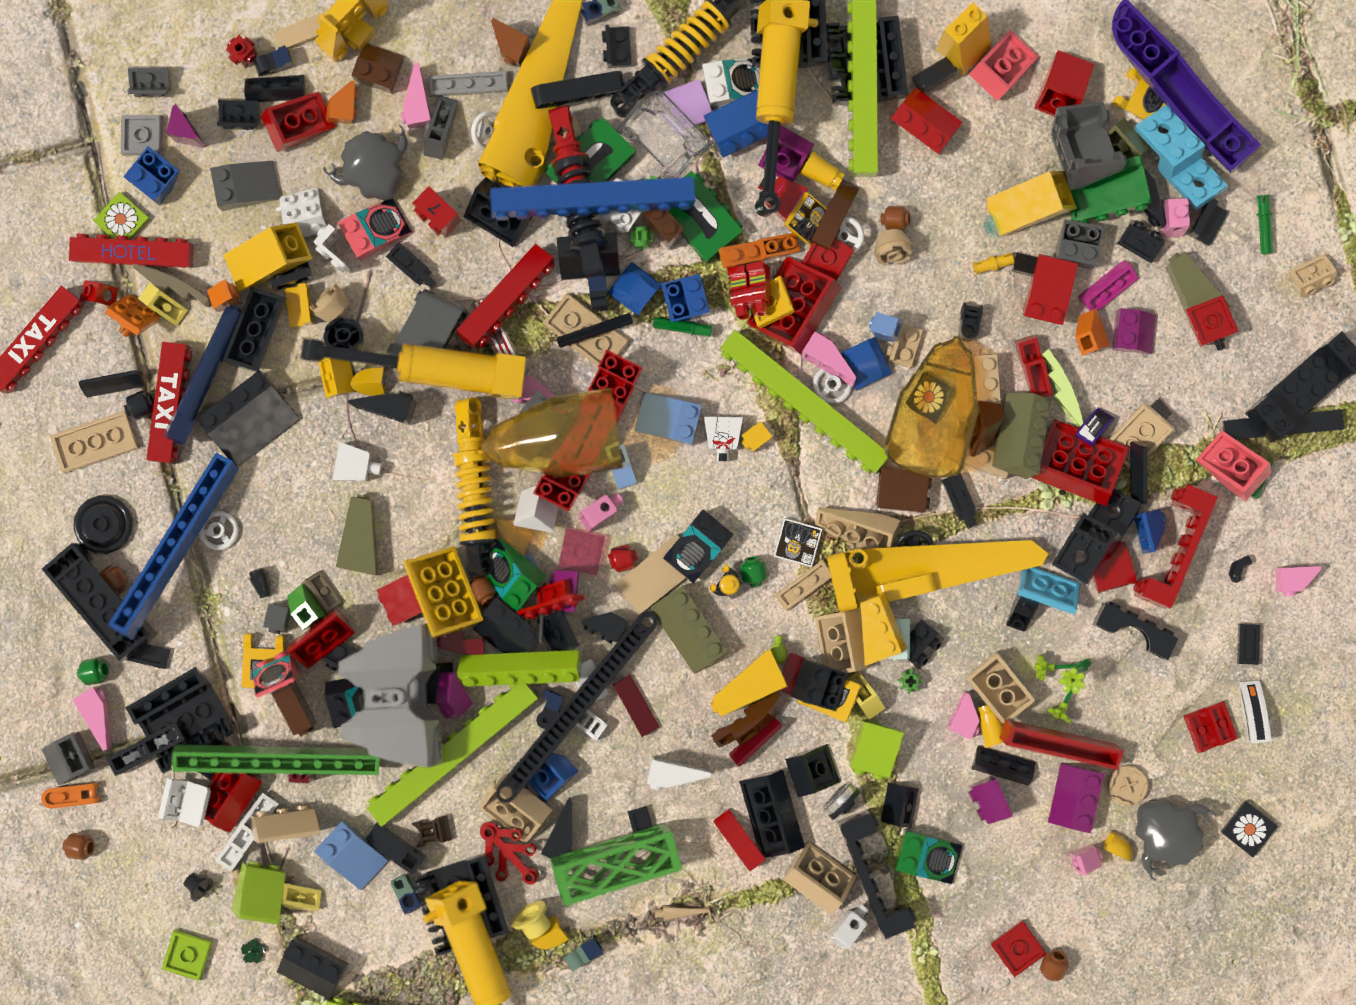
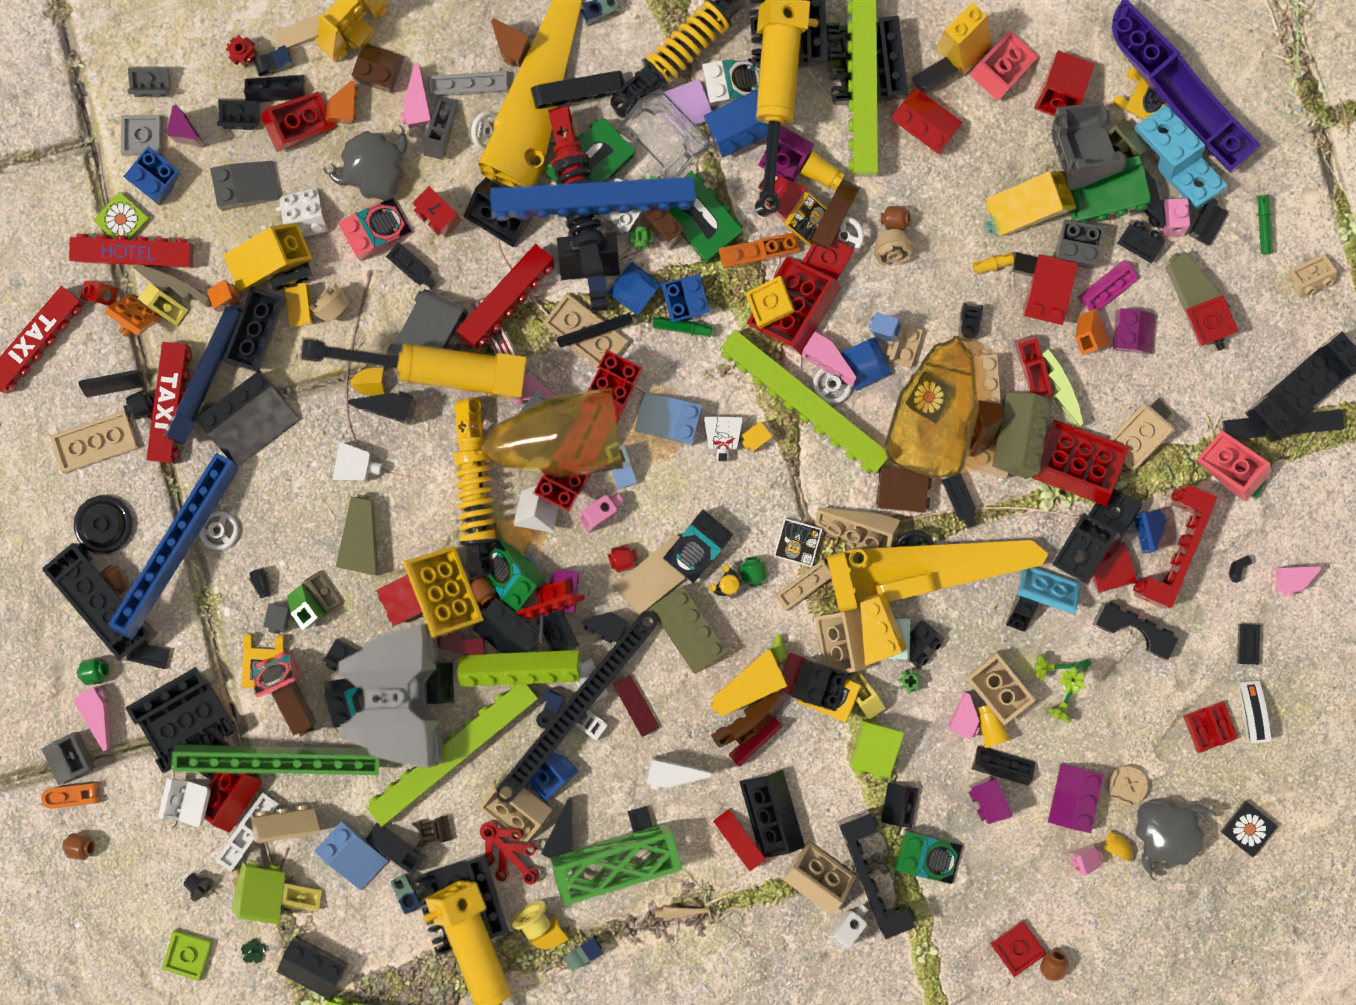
(145, 749): black slope -> none
(301, 778): dark red tile -> none
(321, 639): red slope -> none
(326, 238): white bracket -> none
(336, 377): yellow panel -> none
(344, 334): black cylinder -> none
(452, 696): magenta slope -> none
(581, 552): clear pink tile -> none
(618, 46): black bracket -> none
(750, 289): red hips -> none
(812, 770): black slope -> none
(841, 800): clear piece -> none
(1061, 744): red brick -> none
(1094, 426): slope -> none
(1138, 471): black slope -> none

